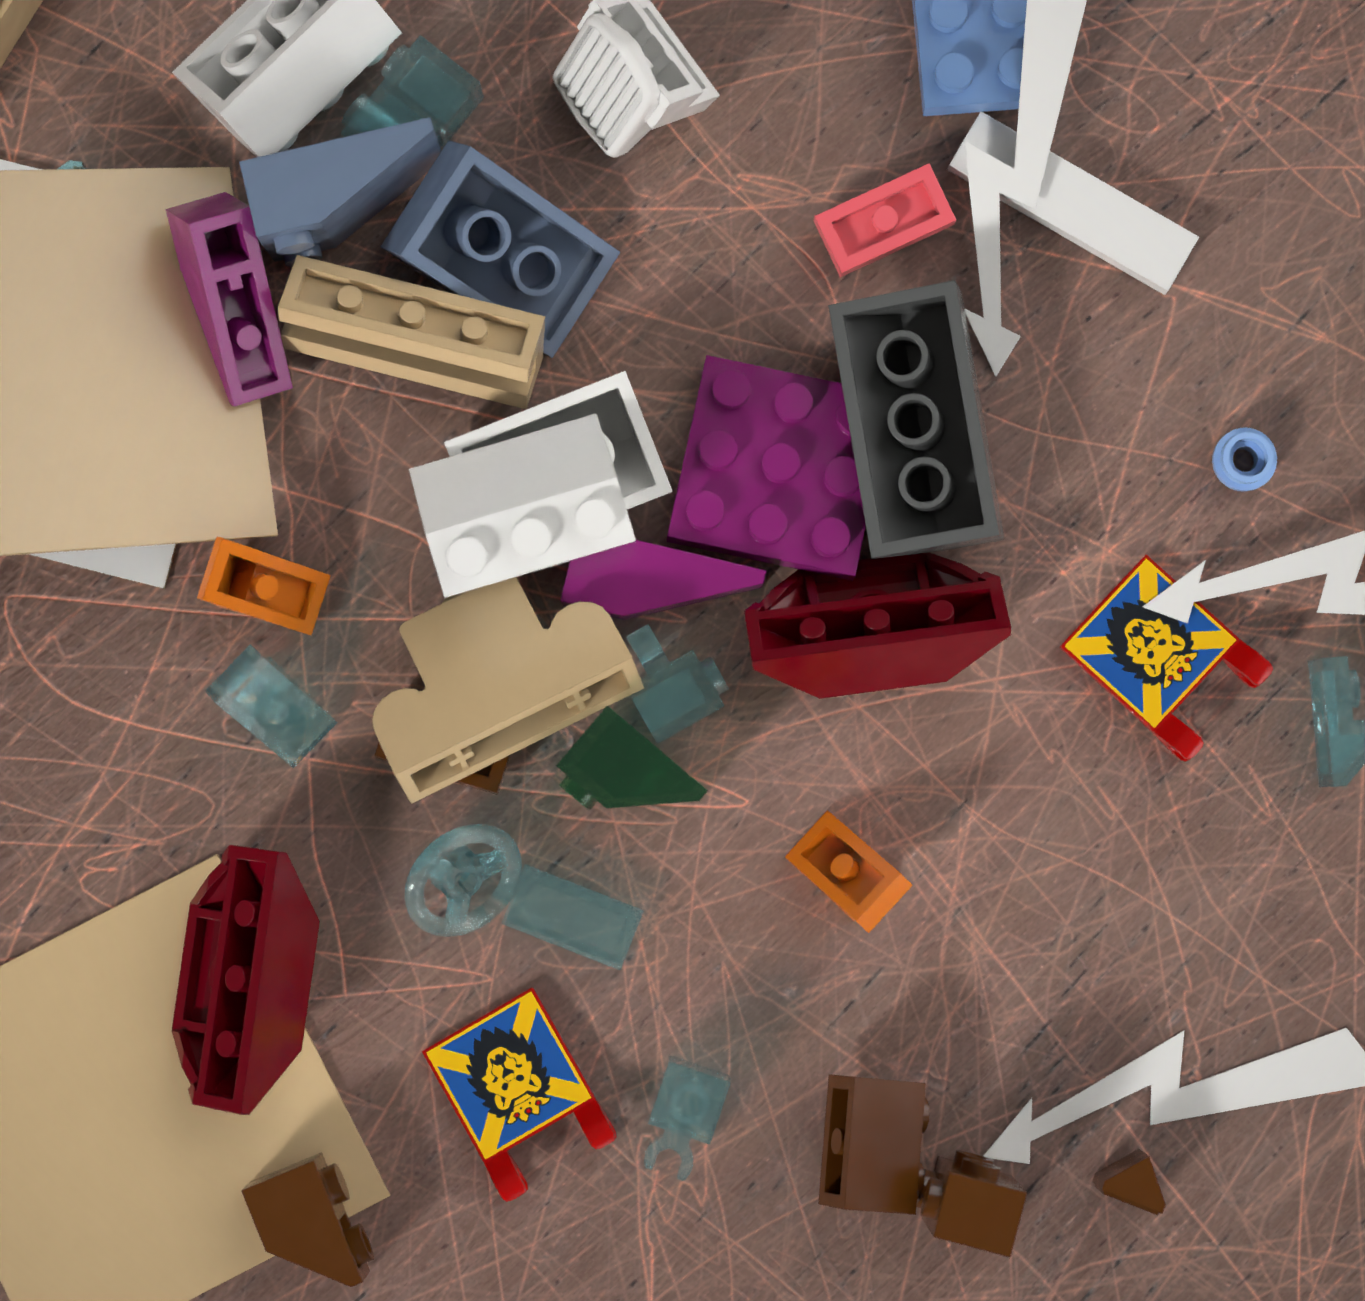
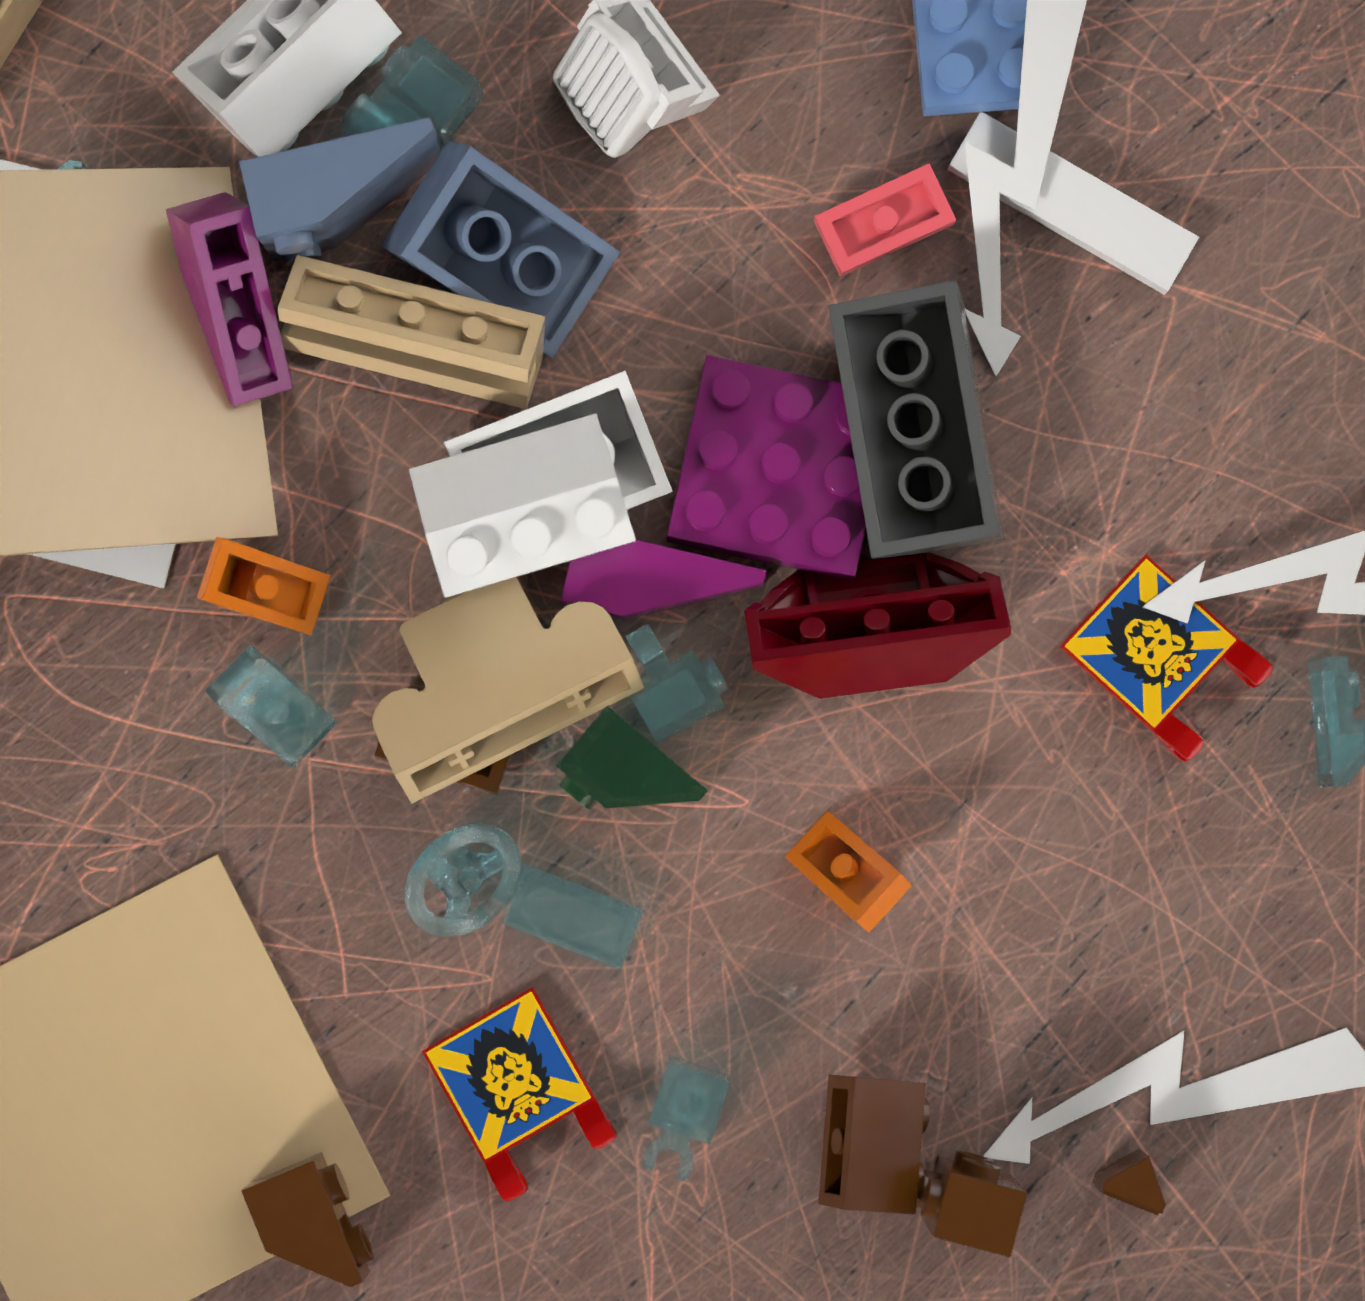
(244, 979): dark red wedge -> none
(1261, 450): light blue plate -> none

